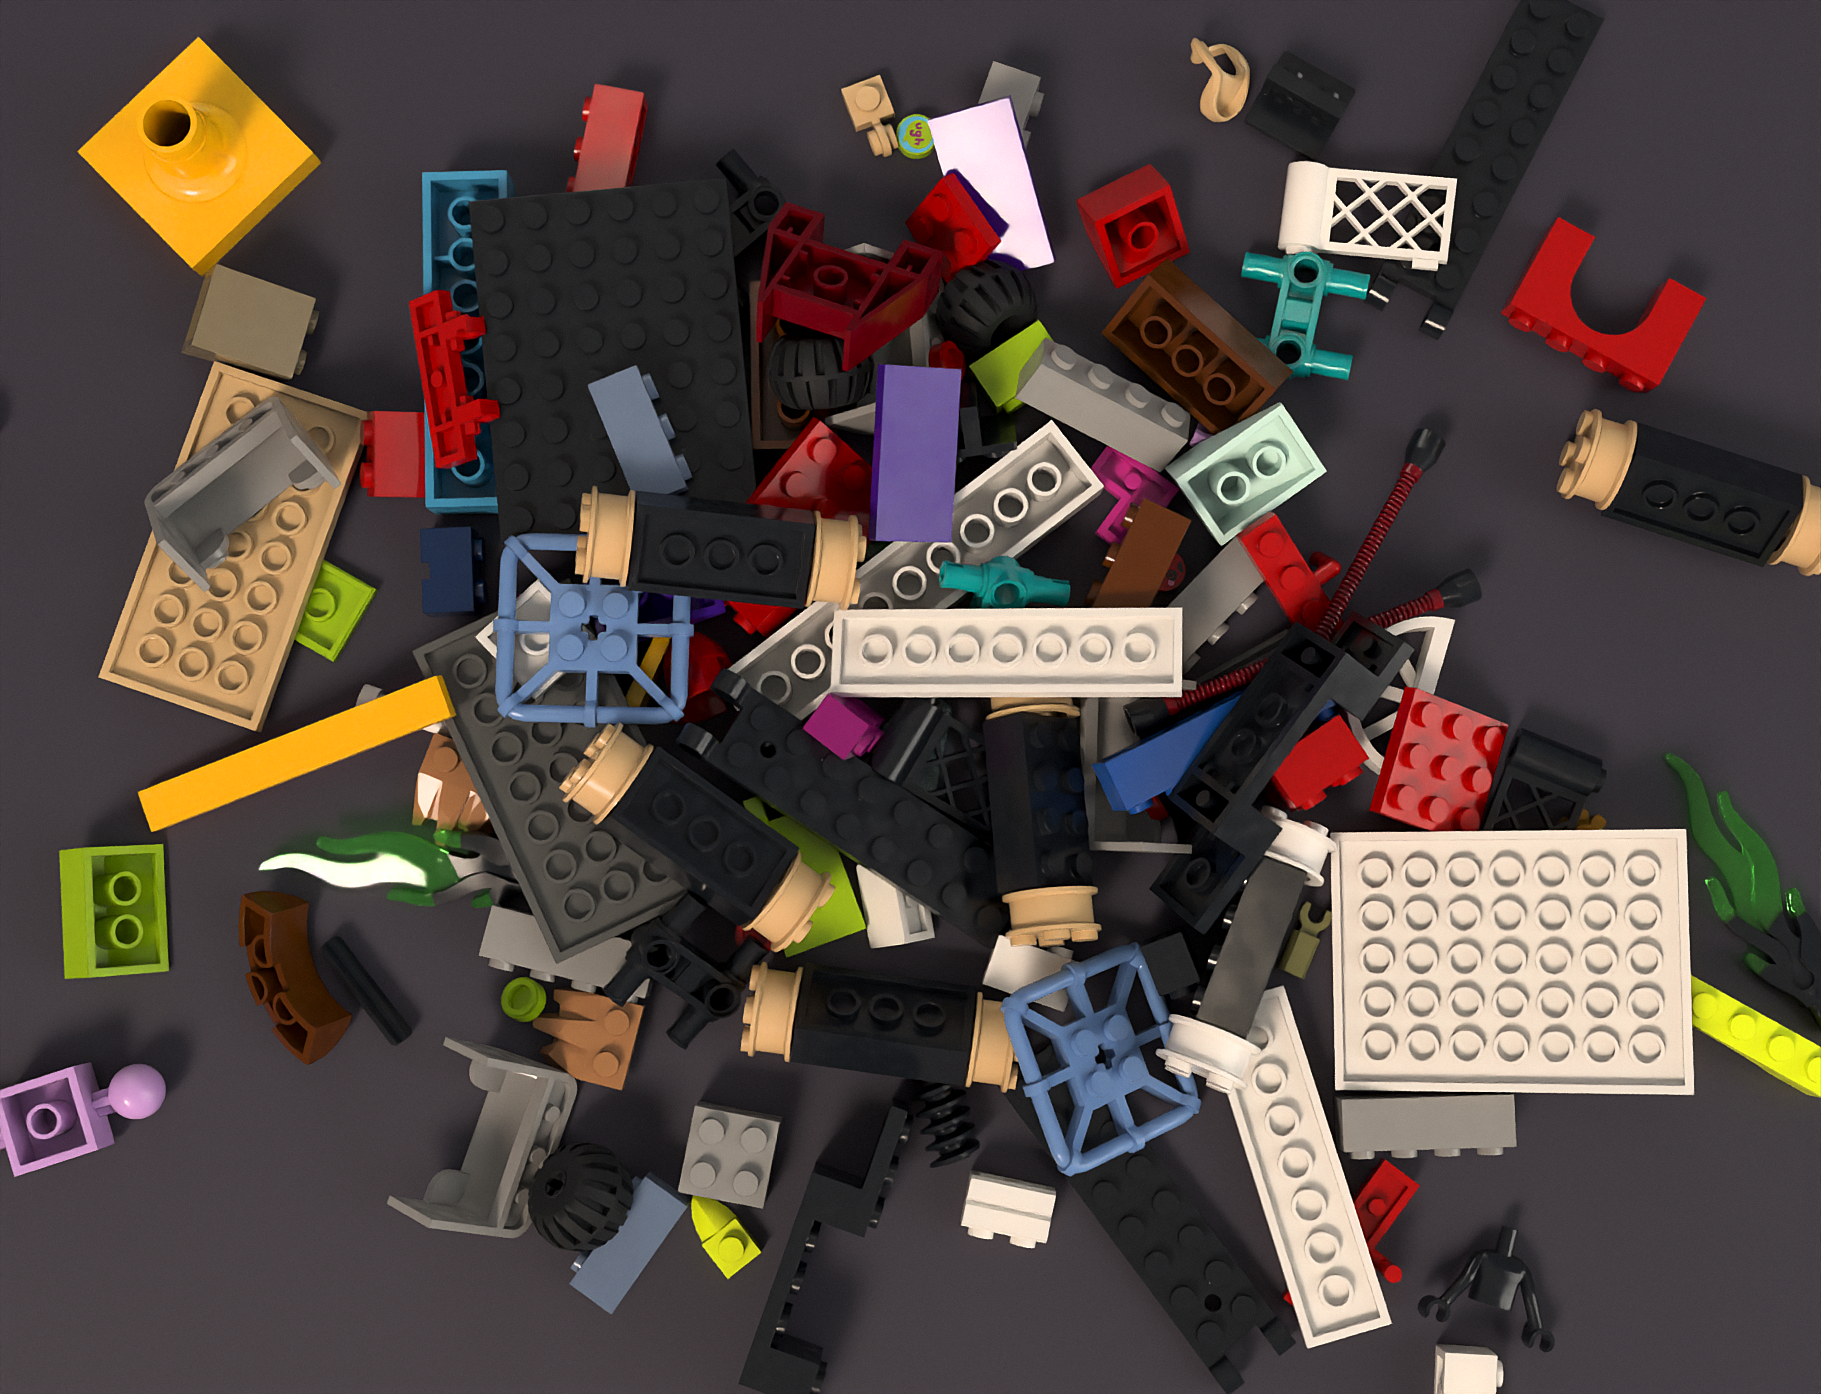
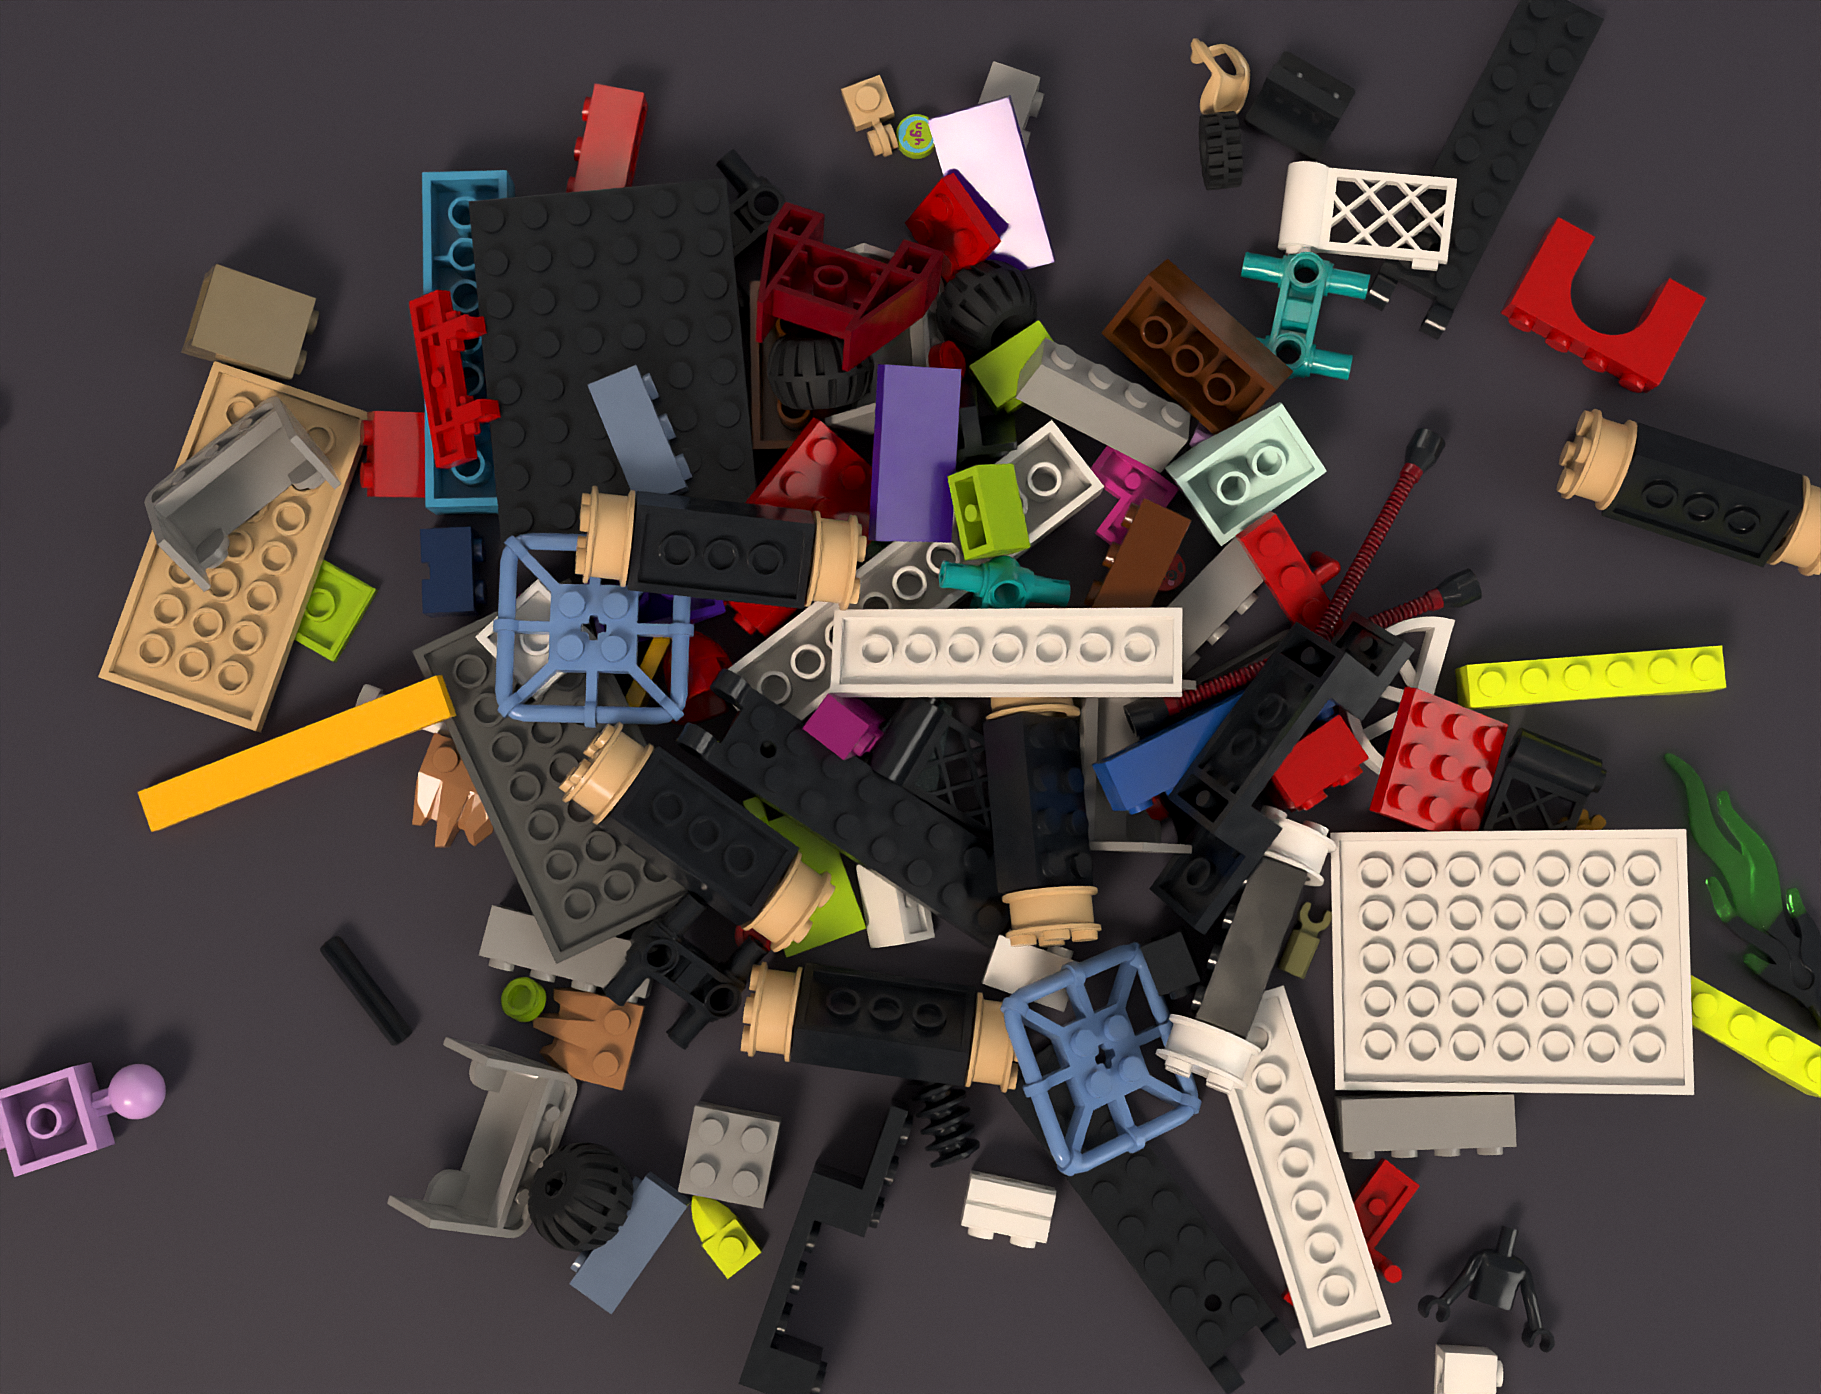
(113, 911): lime slope -> none
(199, 156): yellow piece -> none
(285, 976): reddish brown brick -> none
(415, 861): clear neon green piece -> none
(988, 511): none -> lime brick
(1133, 225): red slope -> none
(1220, 150): none -> black tyre
(1590, 677): none -> neon yellow arch

